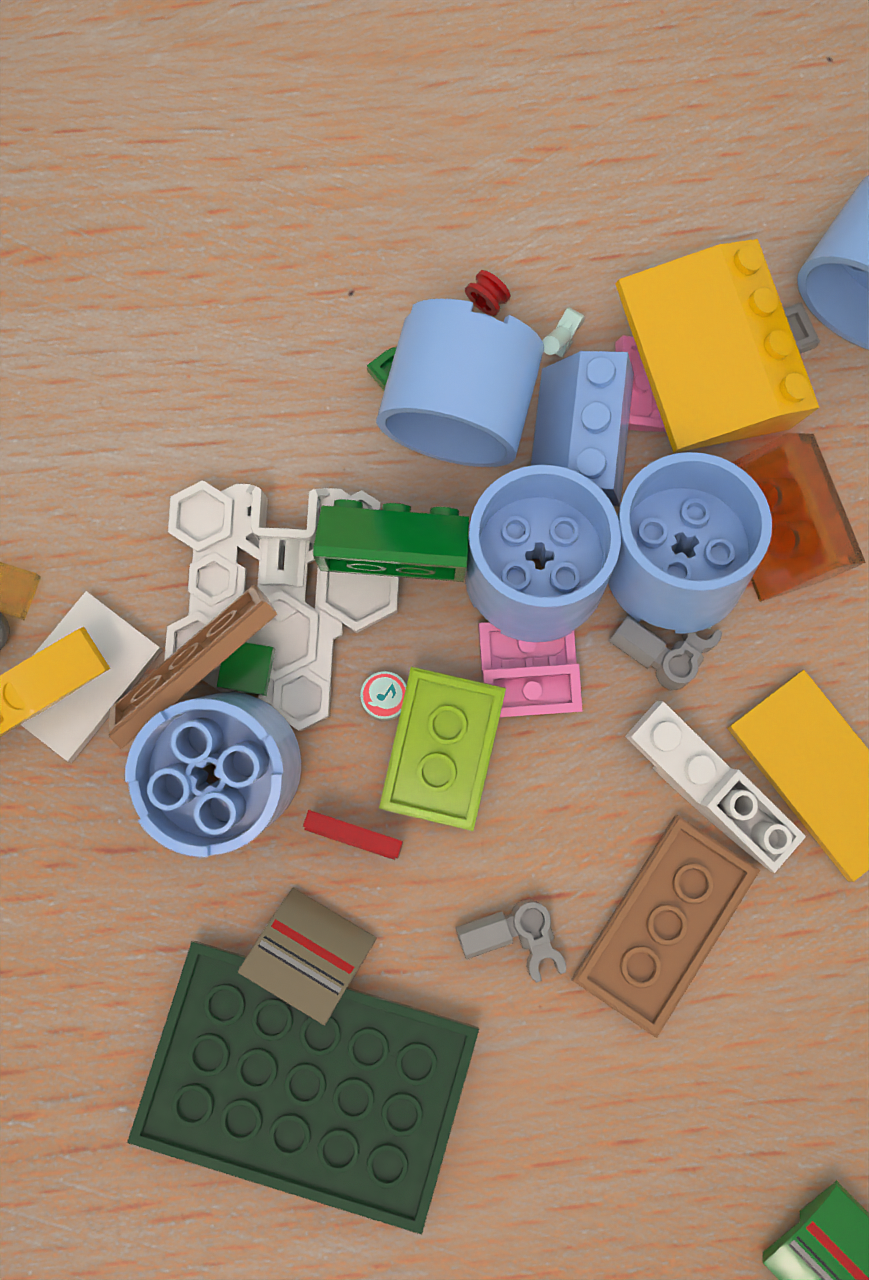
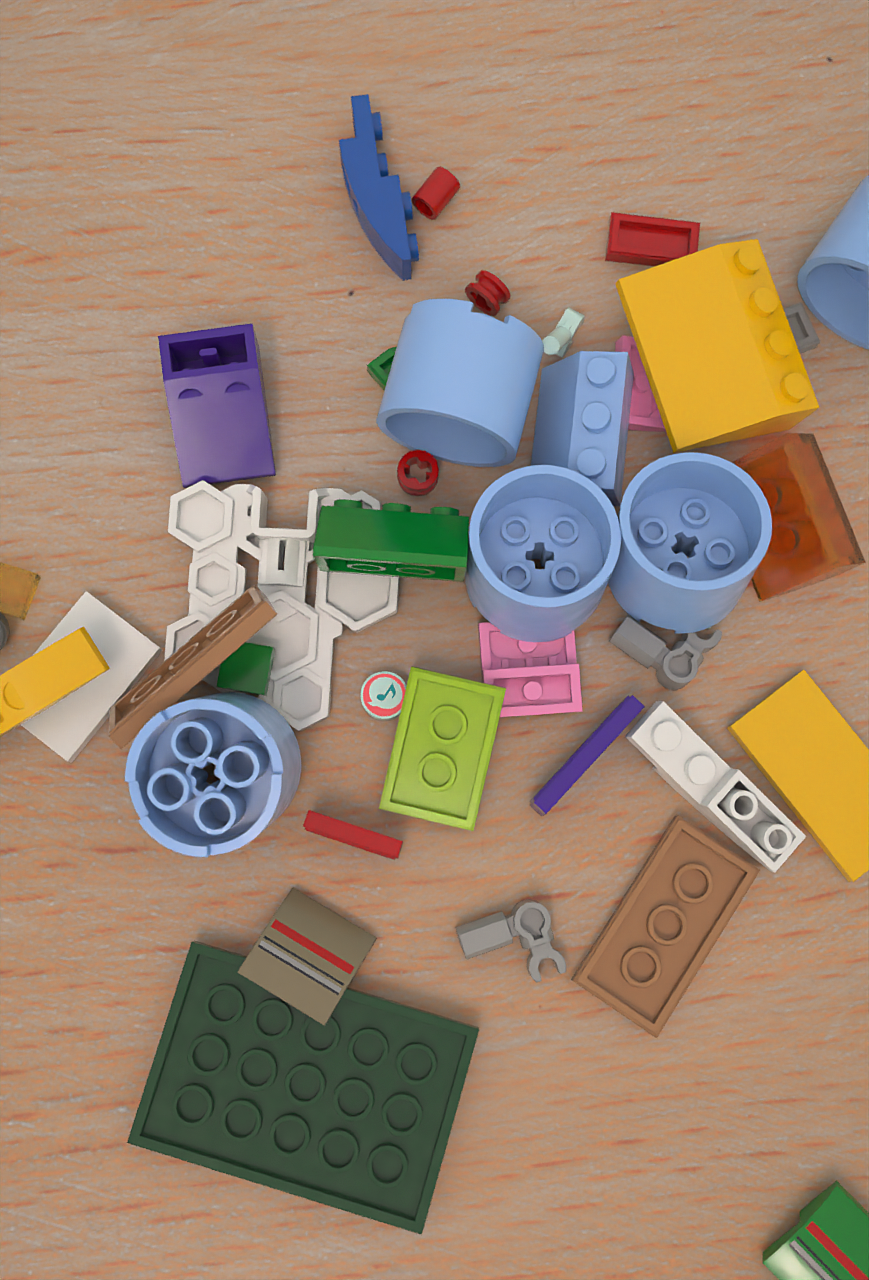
(217, 404): none -> dark purple slope
(375, 194): none -> blue slope
(423, 460): none -> red bush
(435, 193): none -> red hinge
(586, 755): none -> dark purple tile
(649, 239): none -> red tile

